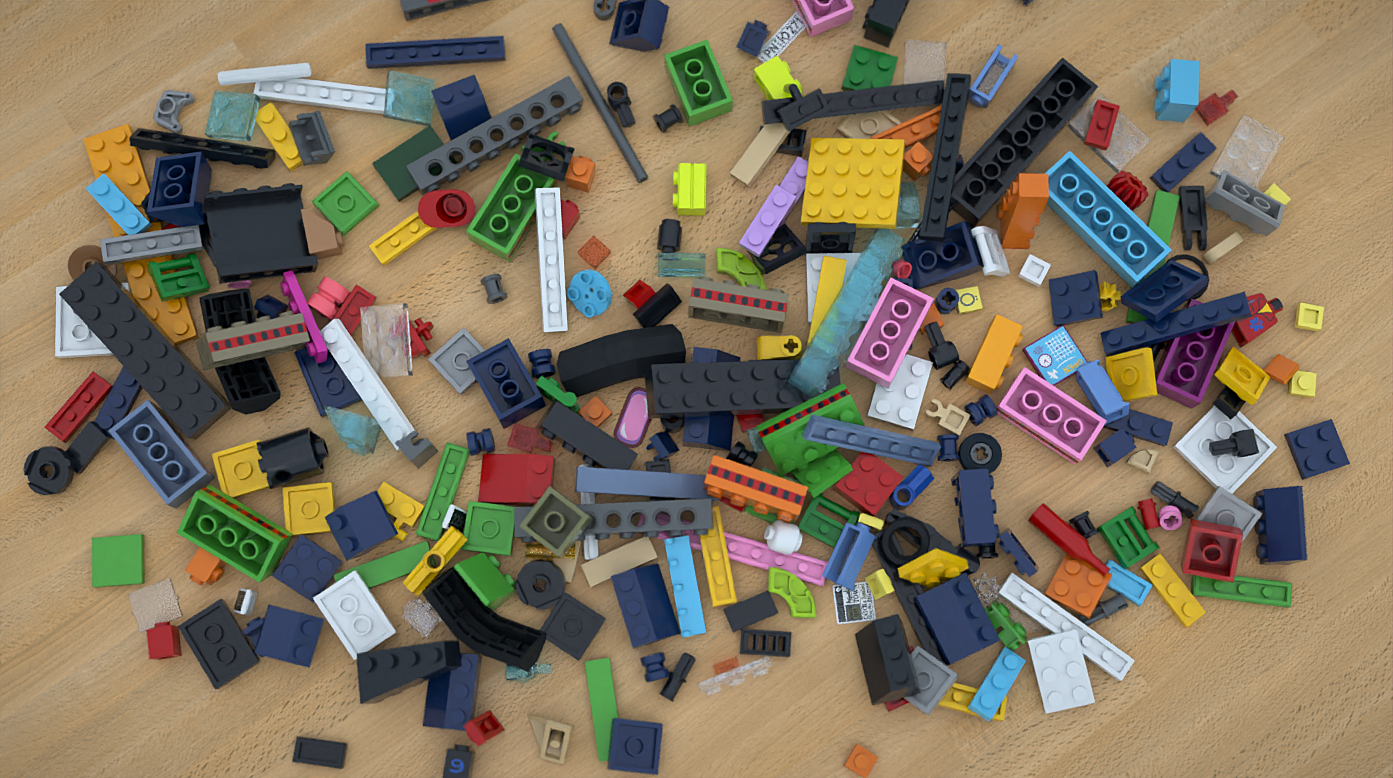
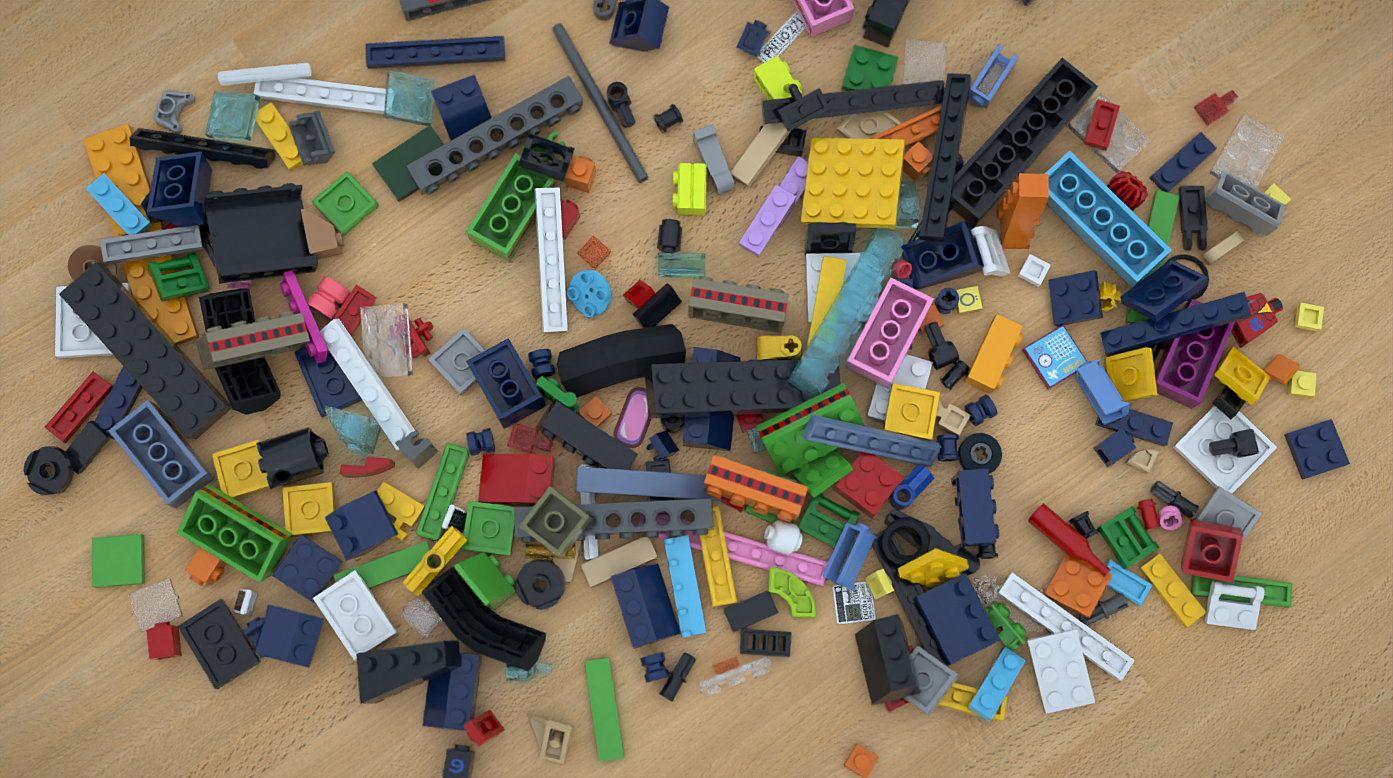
(270, 306): dark blue tile -> none
(320, 752): black tile -> none
(373, 467): none -> red slope
(400, 238): yellow plate -> none
(446, 208): red piece -> none
(494, 288): dark grey bush -> none
(572, 626): black plate -> none
(634, 746): dark blue plate -> none
(698, 82): bright green brick -> none
(713, 157): none -> light grey leg
(738, 267): lime tile -> none
(742, 455): black wheel -> none
(788, 237): black piece -> none
(870, 521): light yellow tile -> none
(911, 411): none -> yellow plate
(1023, 561): dark blue plate -> none
(1050, 416): bright pink brick -> none
(1177, 90): medium azure brick -> none
(1230, 612): none -> white plate
(1280, 526): dark blue slope -> none

